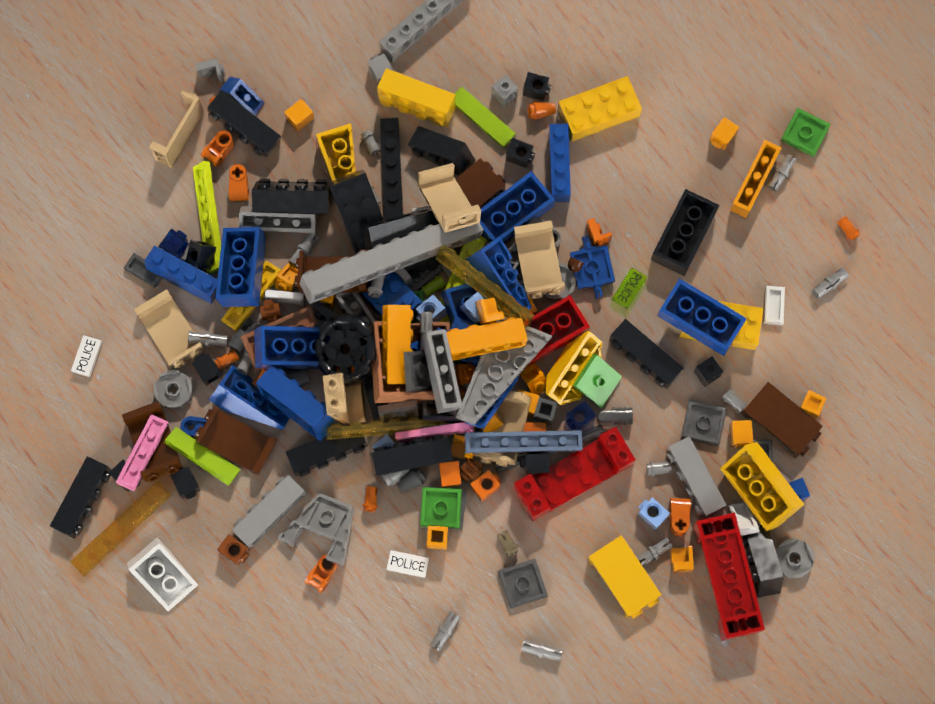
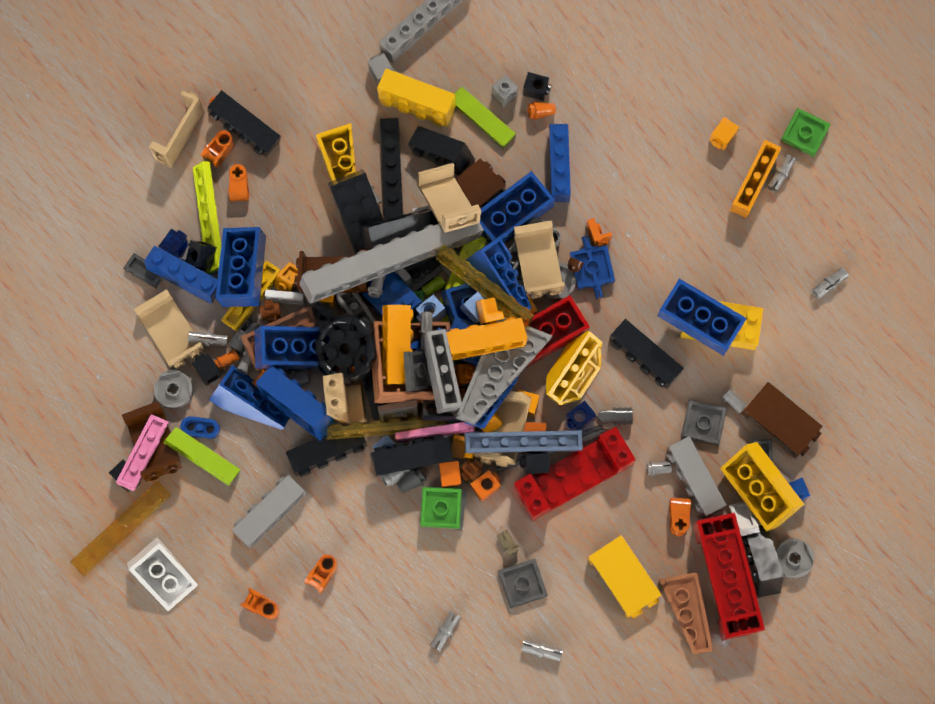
(80, 497): black brick -> none
(86, 356): white tile -> none
(185, 483): black brick -> none
(209, 68): light grey bracket -> none
(228, 543): dark orange brick -> none
(235, 440): reddish brown panel -> none
(242, 94): blue slope -> none
(258, 602): none -> orange piece
(278, 221): light grey brick -> none
(291, 197): black brick -> none
(299, 115): light orange panel -> none
(305, 246): light grey pin -> none
(326, 518): light grey wing -> none
(370, 142): light grey pin -> none
(370, 499): orange pin -> none
(407, 564): white tile -> none
(437, 537): light orange brick -> none
(516, 146): black brick -> none
(534, 379): light orange bracket -> none
(545, 411): dark grey brick -> none
(597, 380): plate -> none
(599, 108): yellow brick -> none
(629, 288): clear neon green tile -> none
(654, 552): light grey pin -> none
(656, 521): light blue brick -> none
(682, 559): light orange panel -> none
(684, 232): black brick -> none
(688, 605): none -> nougat wing
(708, 371): black brick -> none
(741, 433): light orange panel -> none
(774, 305): white tile -> none
(813, 404): light orange panel -> none
(848, 228): orange pin -> none

